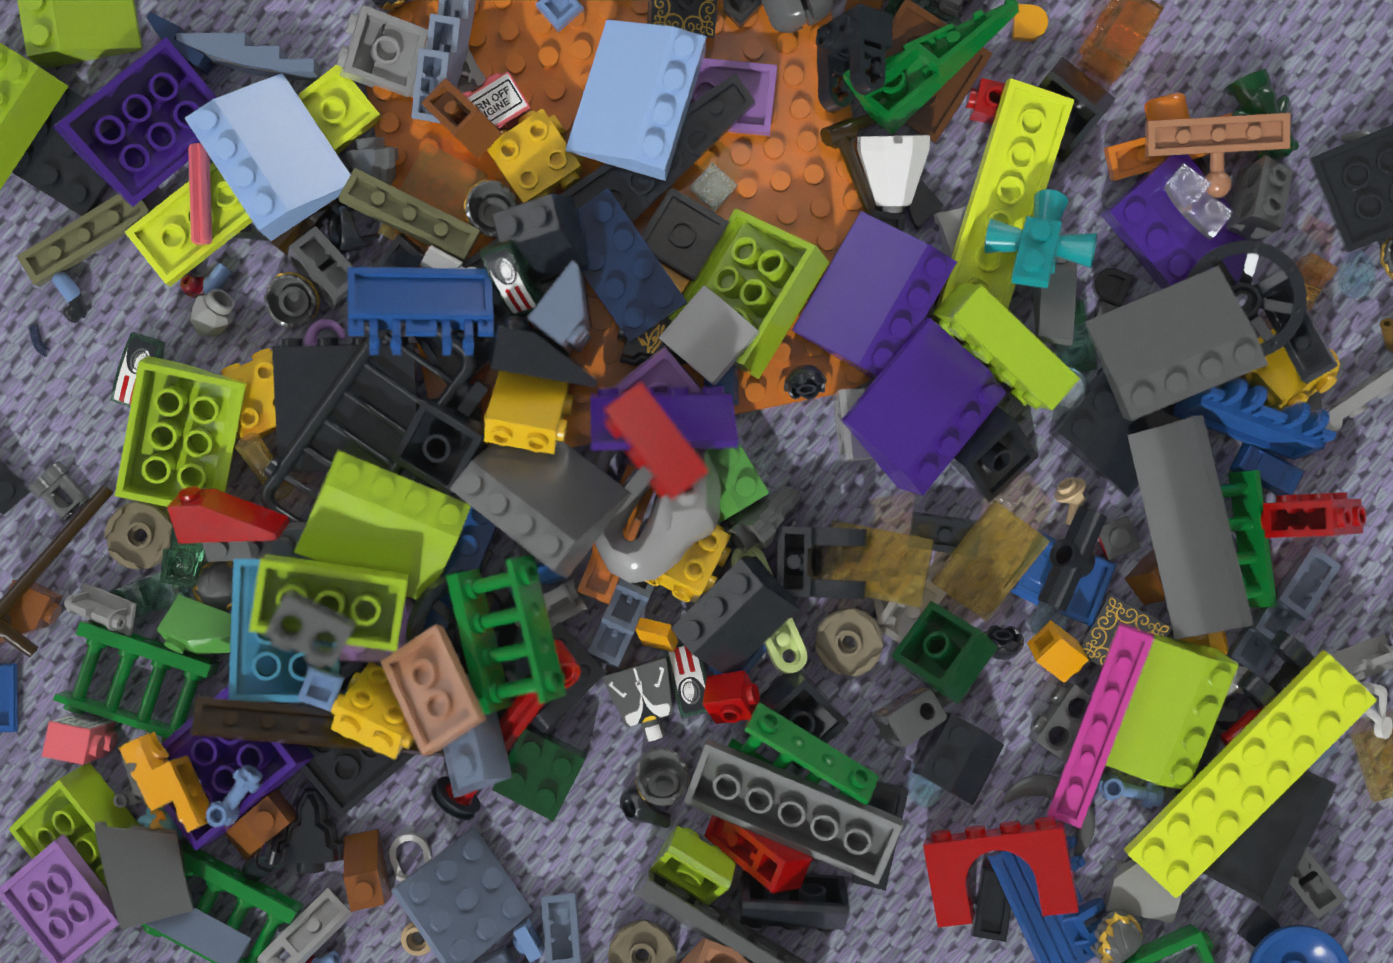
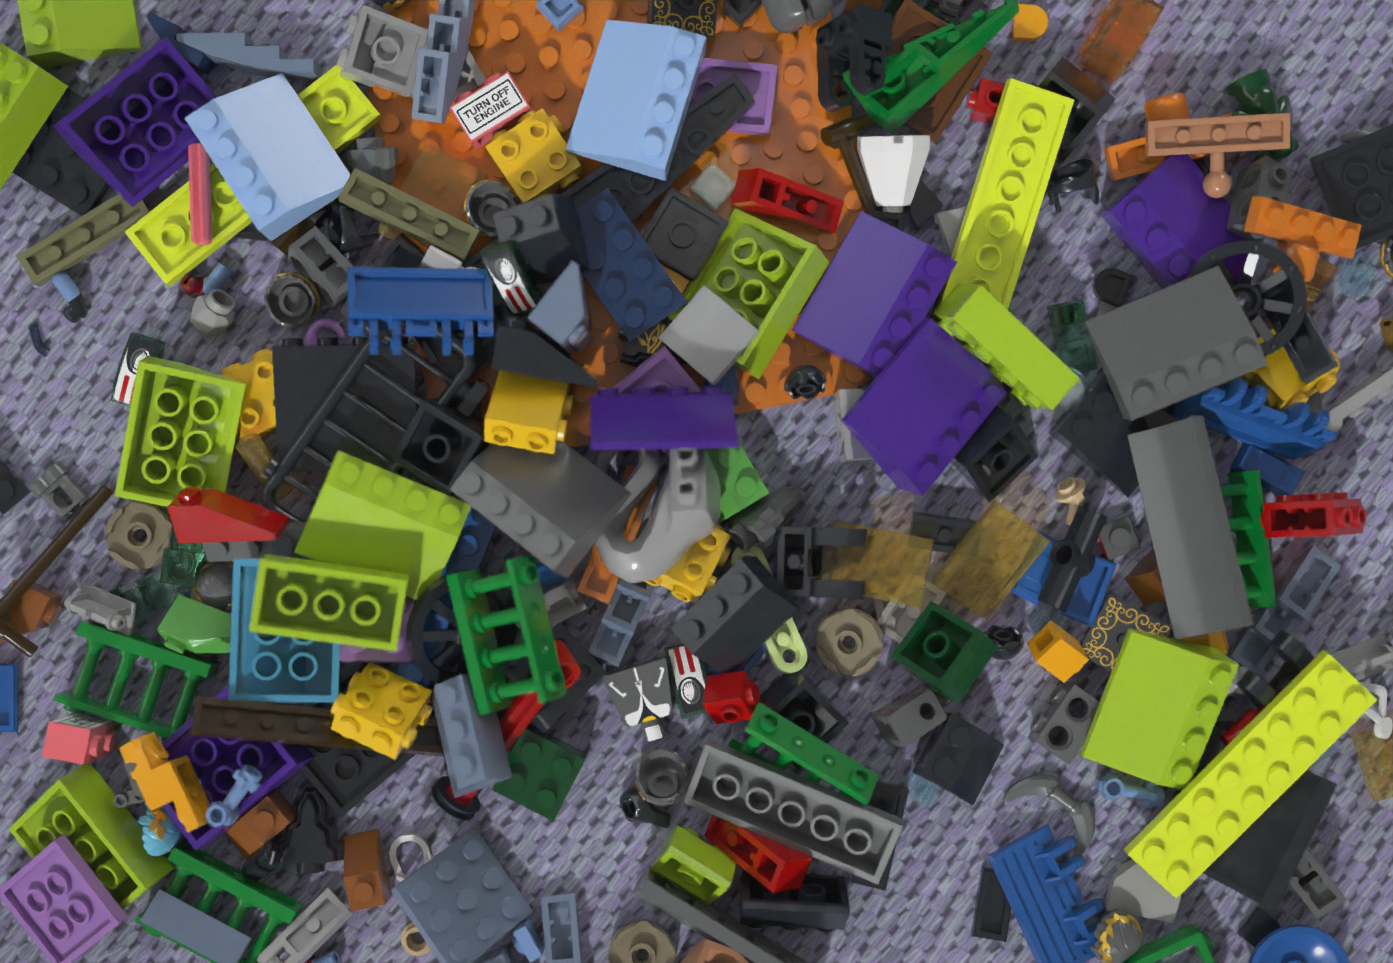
(143, 873): dark grey slope -> none
(314, 619): dark grey brick -> none
(320, 688): medium blue tile -> none
(433, 690): nougat plate -> none
(461, 118): dark orange slope -> none
(654, 443): red brick -> none
(656, 634): light orange tile -> none
(786, 200): none -> red slope
(1039, 844): red arch -> none
(1040, 241): teal brick -> none
(1056, 305): dark grey slope -> none
(1083, 177): none -> black piece
(1100, 724): dark pink plate -> none
(1189, 196): clear slope -> none
(1301, 233): none -> orange plate

